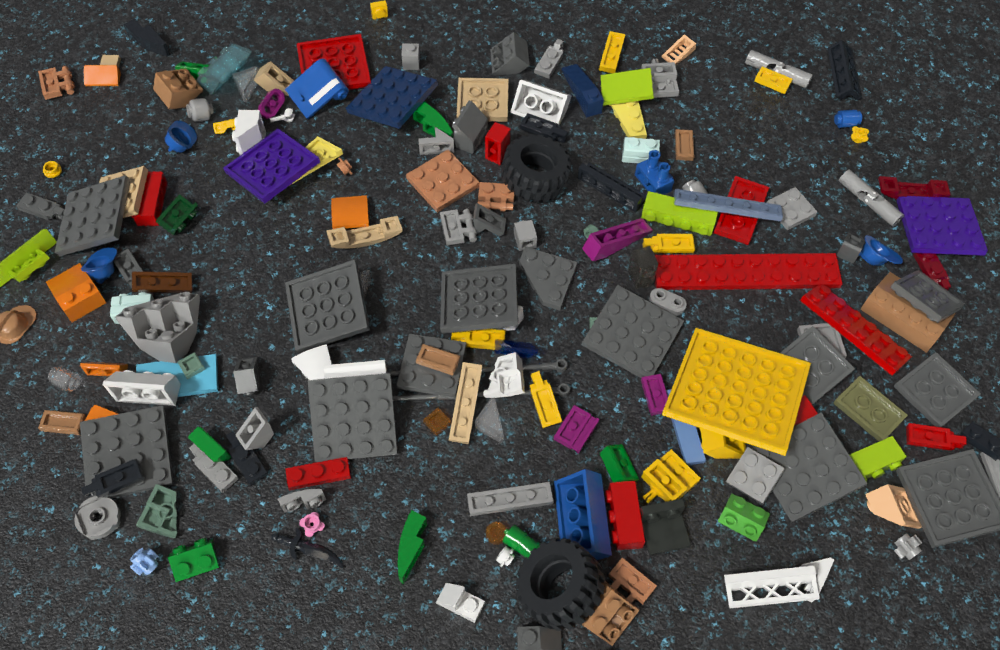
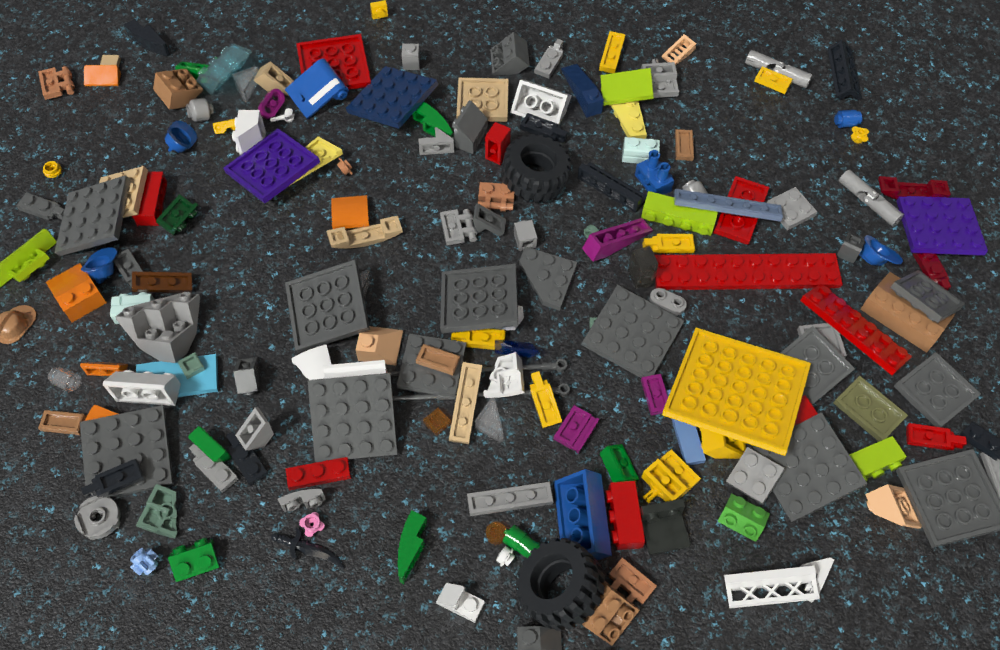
(379, 345): none -> light nougat slope
(442, 180): nougat plate -> none
(908, 546): light grey gear -> none

